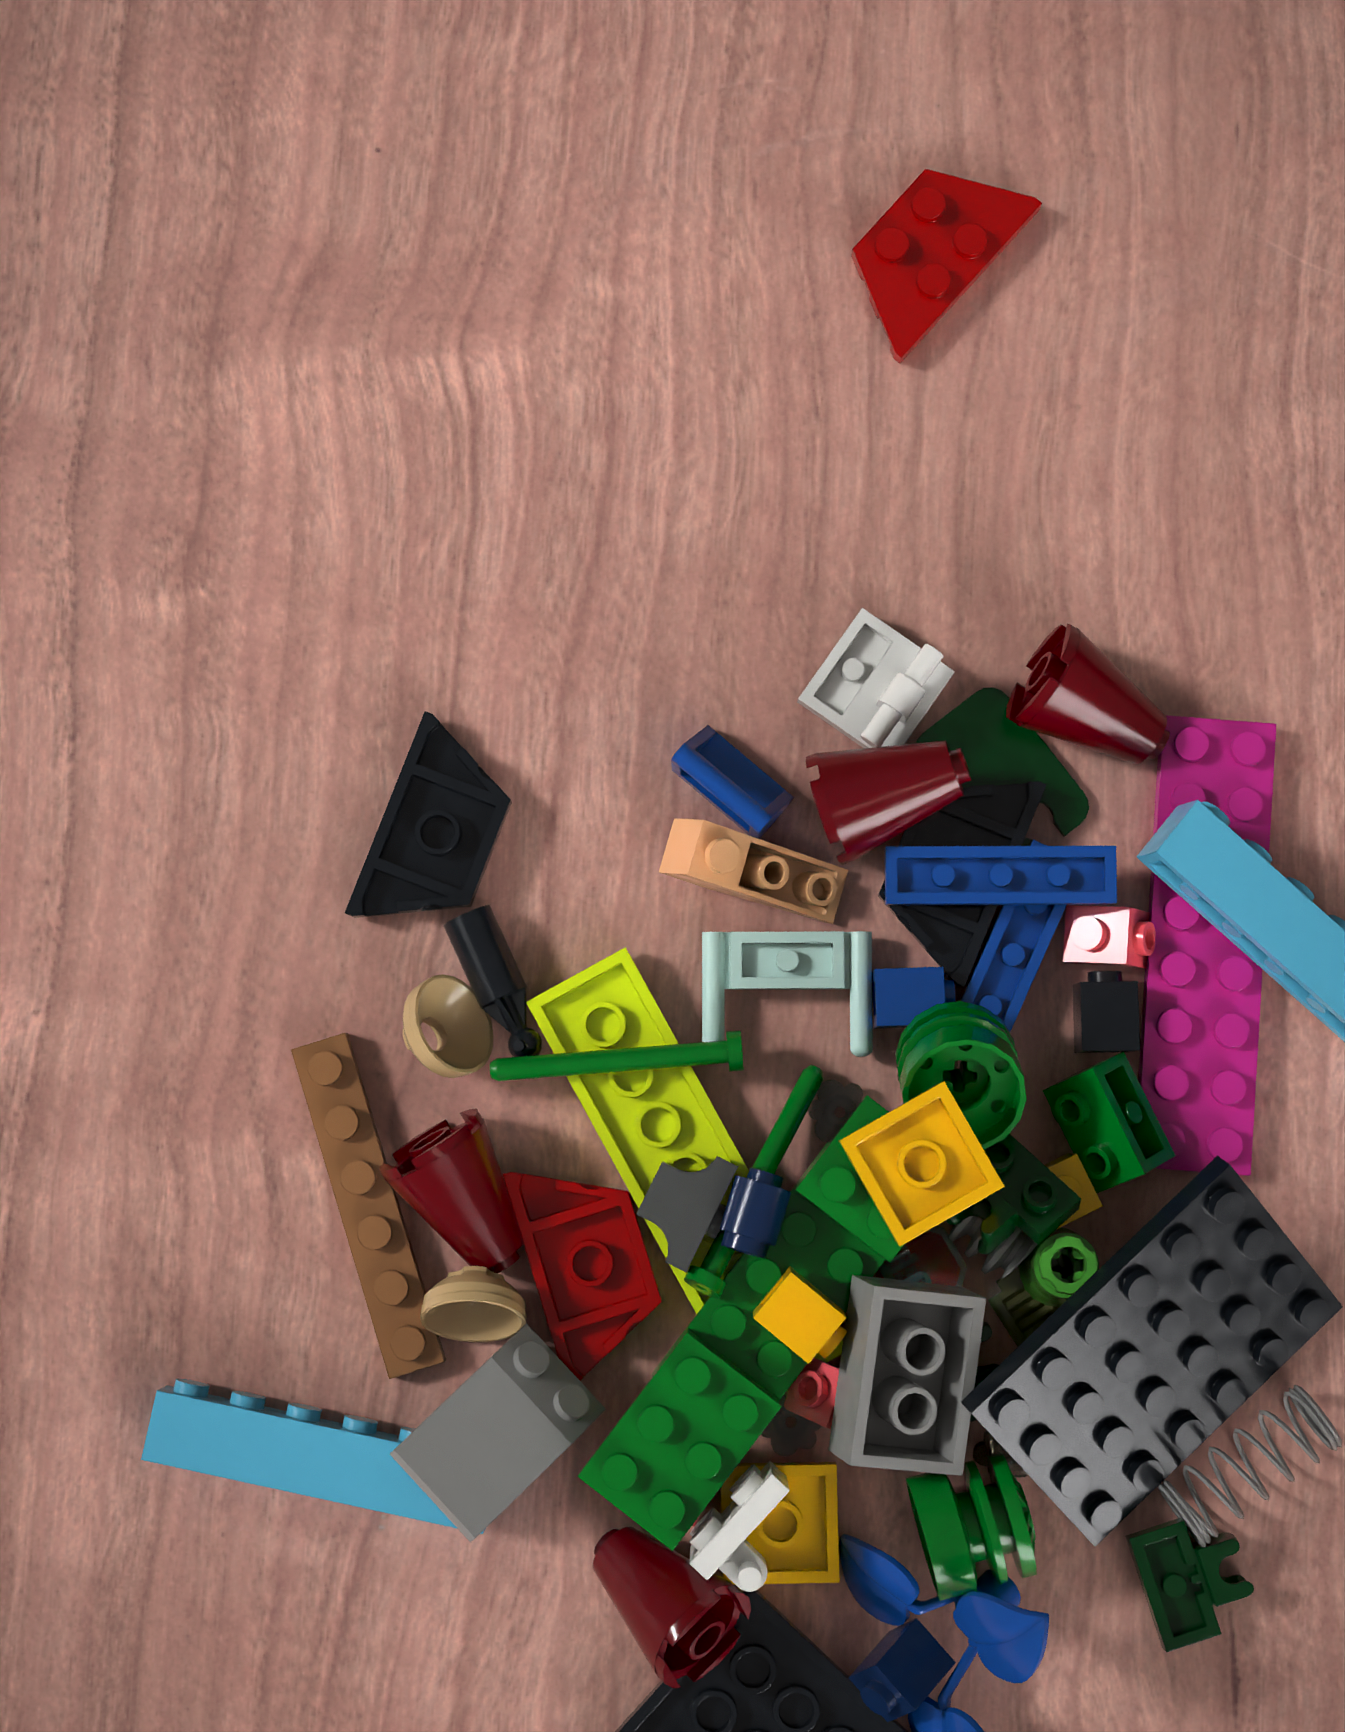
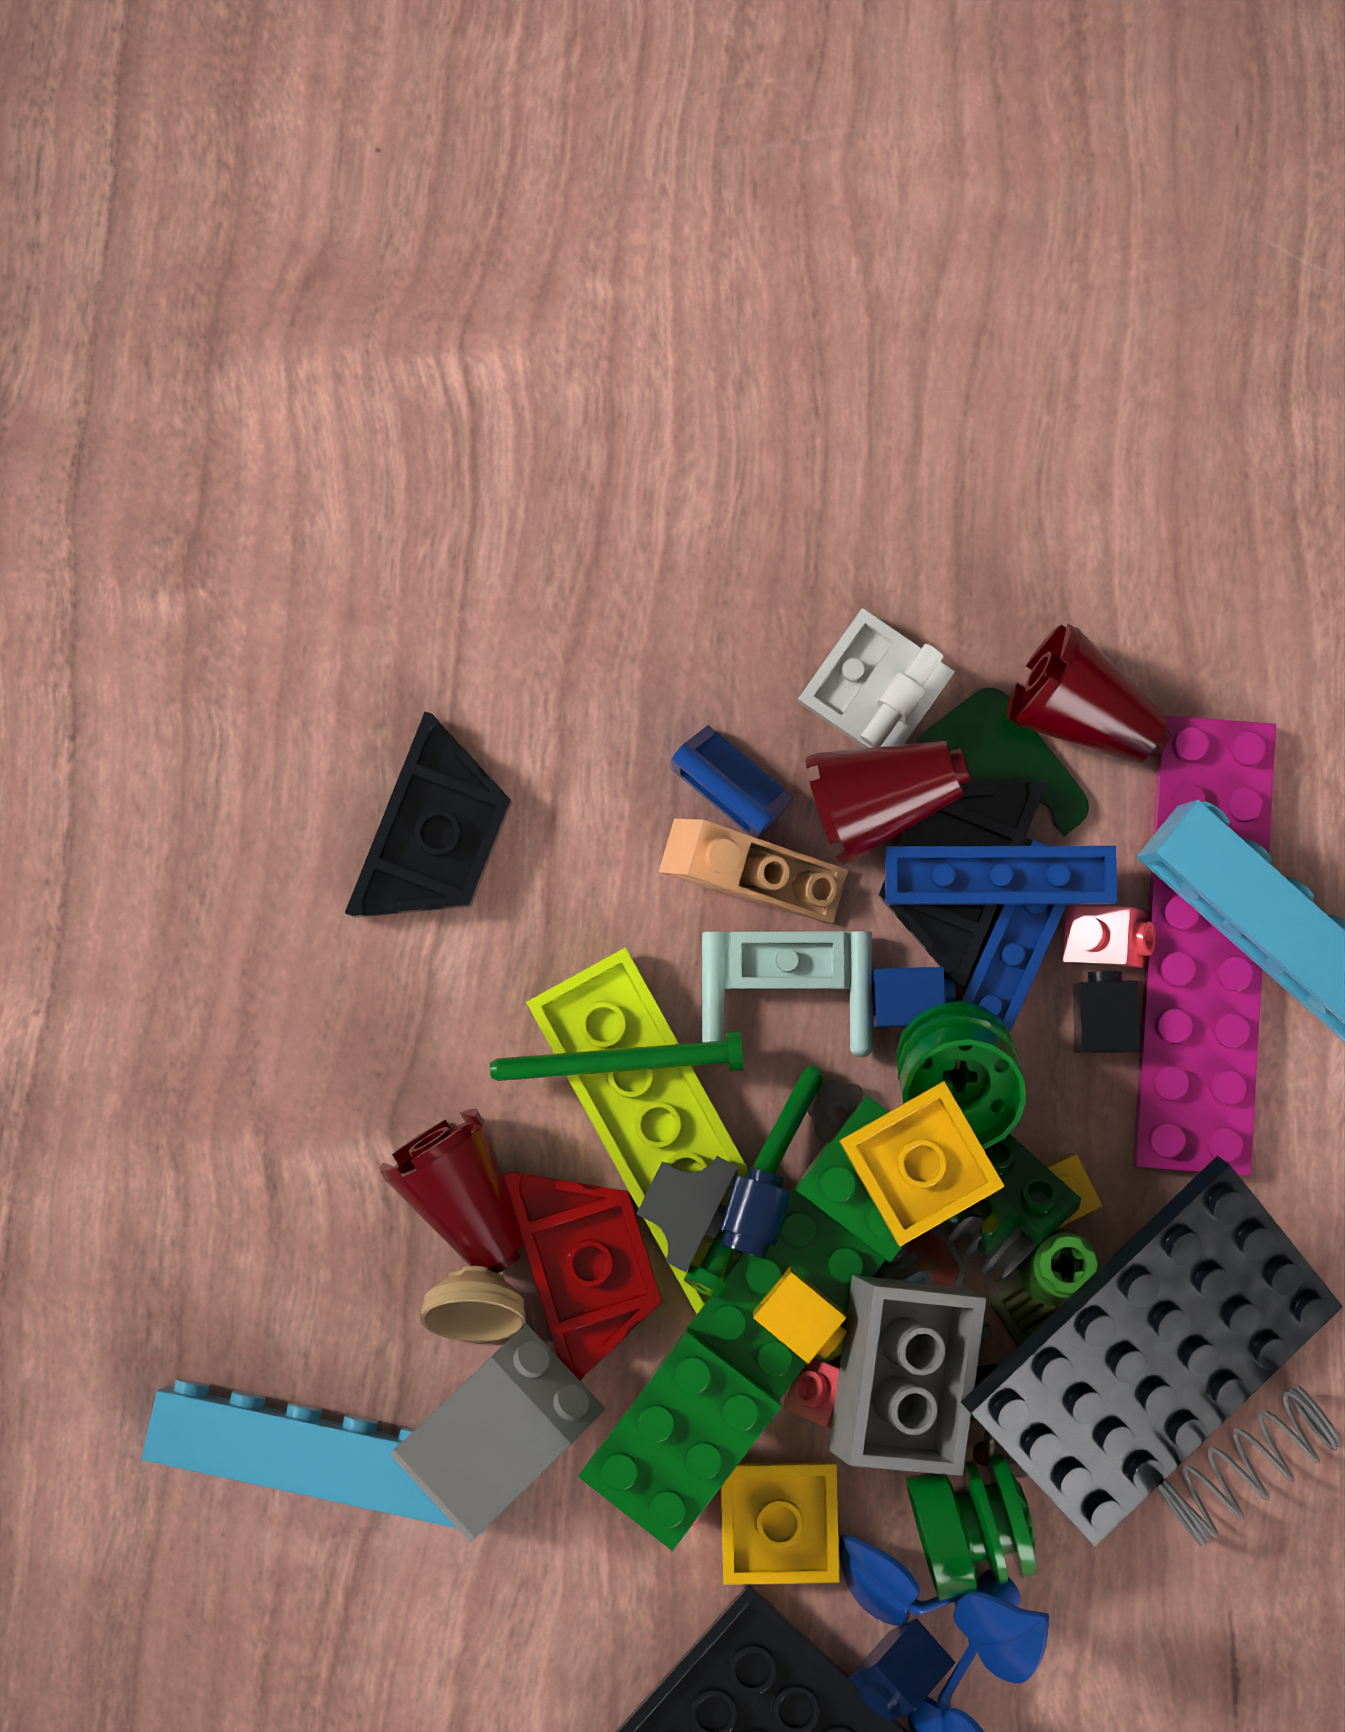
(367, 1203): medium nougat plate -> none
(458, 1022): tan piece -> none
(494, 975): black wheel -> none
(668, 1605): dark red cone -> none
(720, 1538): white plate -> none
(786, 1438): clear smoke plant -> none
(934, 249): red wing -> none
(1109, 1122): green brick -> none
(1184, 1581): dark green plate -> none

